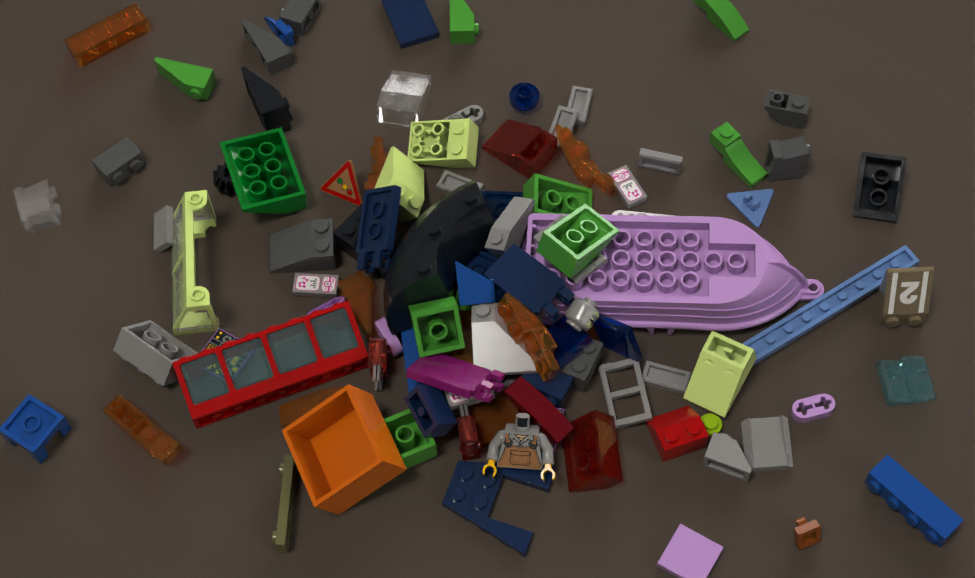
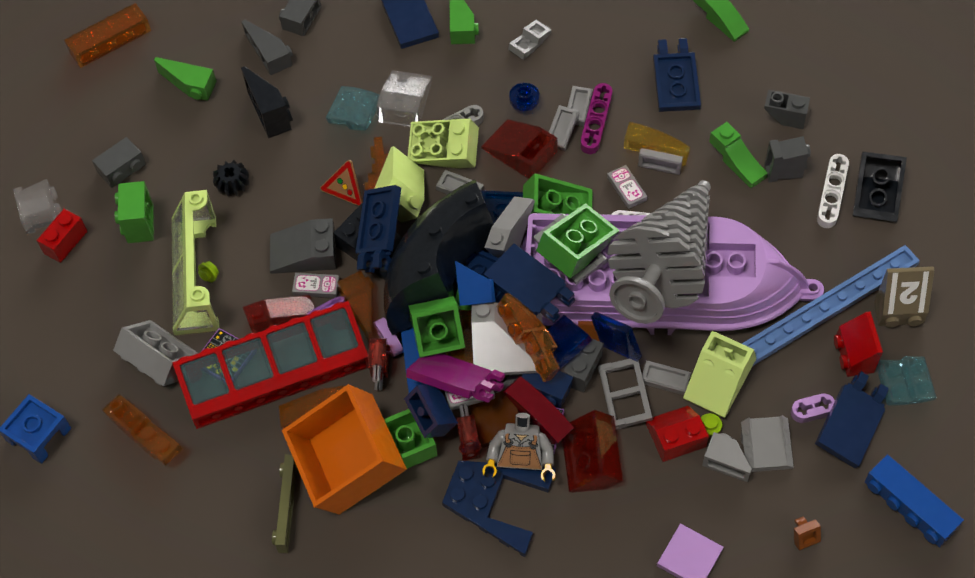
(62, 235): none -> red brick
(135, 212): none -> bright green brick
(163, 229): light grey tile -> none
(208, 271): none -> lime plate
(264, 173): green slope -> none
(276, 311): none -> clear red slope
(281, 30): blue plate -> none
(353, 107): none -> clear light blue slope
(531, 38): none -> light grey slope
(577, 156): clear orange slope -> none
(582, 314): light grey head -> none
(596, 118): none -> magenta beam
(644, 137): none -> clear yellow slope
(662, 258): none -> light grey plant
(676, 78): none -> dark blue tile
(752, 204): medium blue piece -> none
(832, 190): none -> white beam
(852, 421): none -> dark blue tile
(858, 345): none -> red slope

